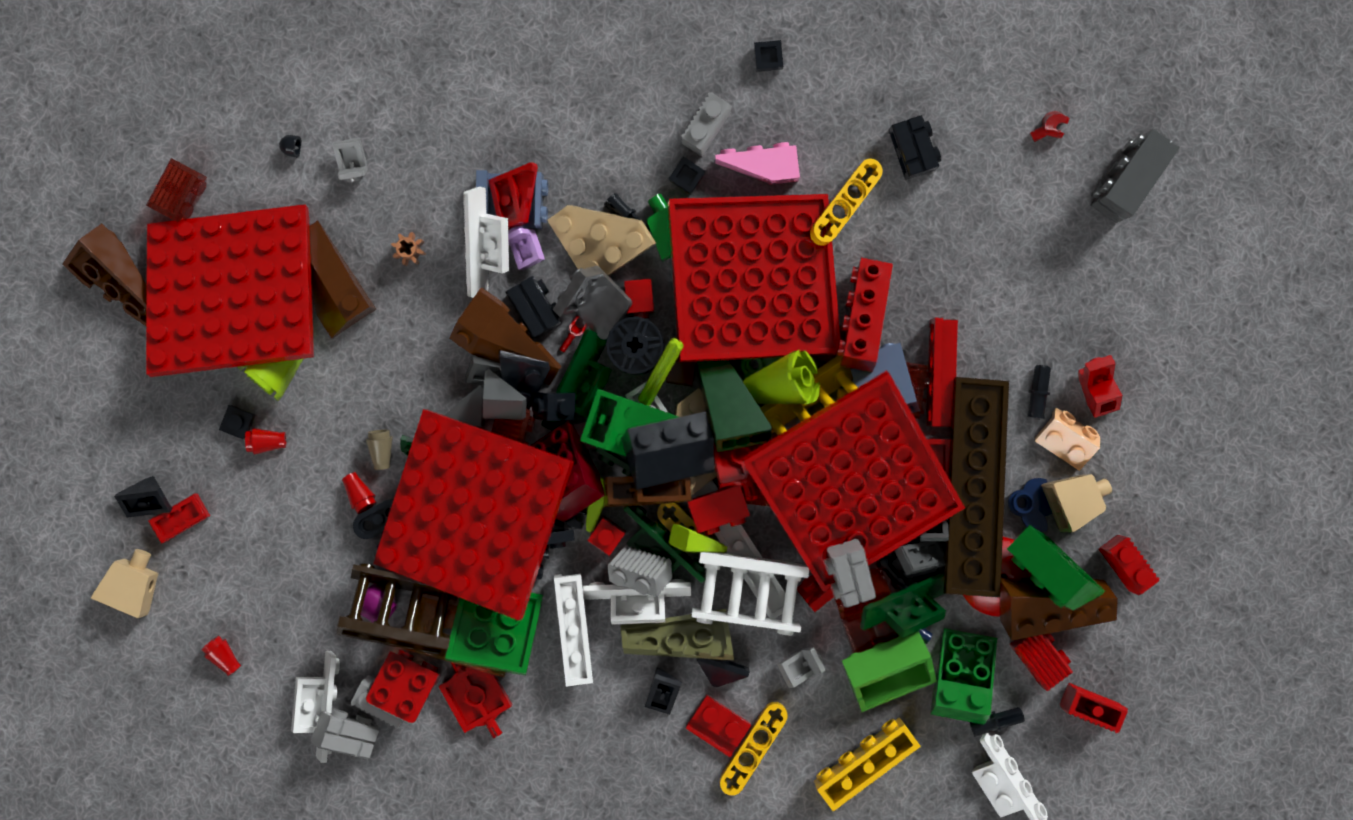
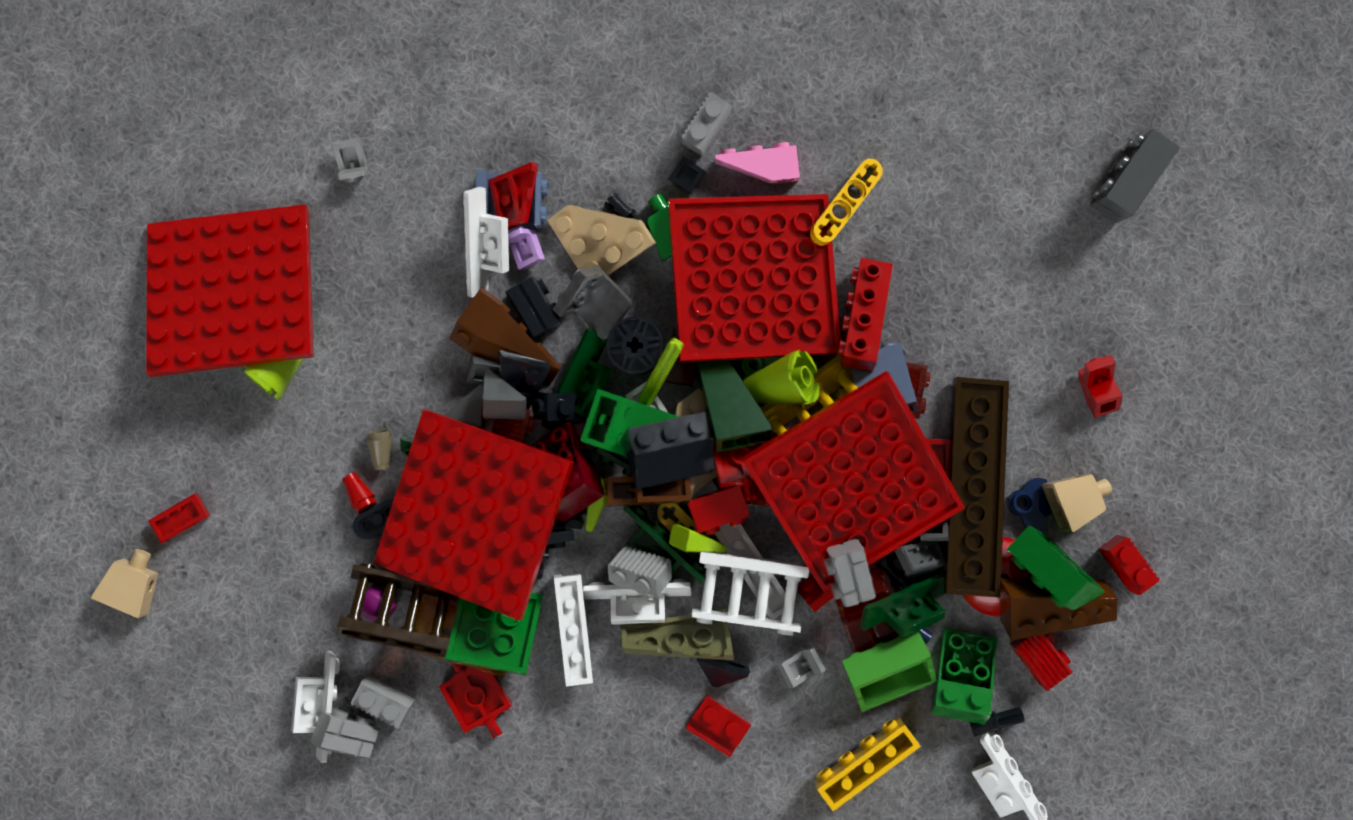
(104, 261): reddish brown wedge -> none
(143, 499): black slope -> none
(177, 191): clear red brick -> none
(221, 655): red cone -> none
(236, 422): black plate -> none
(264, 440): red cone -> none
(288, 143): black hinge -> none
(335, 290): reddish brown wedge -> none
(400, 248): nougat gear -> none
(402, 686): red bracket -> none
(574, 331): red hand -> none
(607, 535): red brick -> none
(642, 297): red brick -> none
(663, 692): black slope -> none
(750, 746): yellow beam -> none
(768, 56): black plate -> none
(914, 147): black brick -> none
(943, 366): red fence -> none
(1039, 391): black axle -> none
(1049, 126): red piece -> none
(1069, 439): light nougat bracket -> none
(1093, 708): red brick -> none

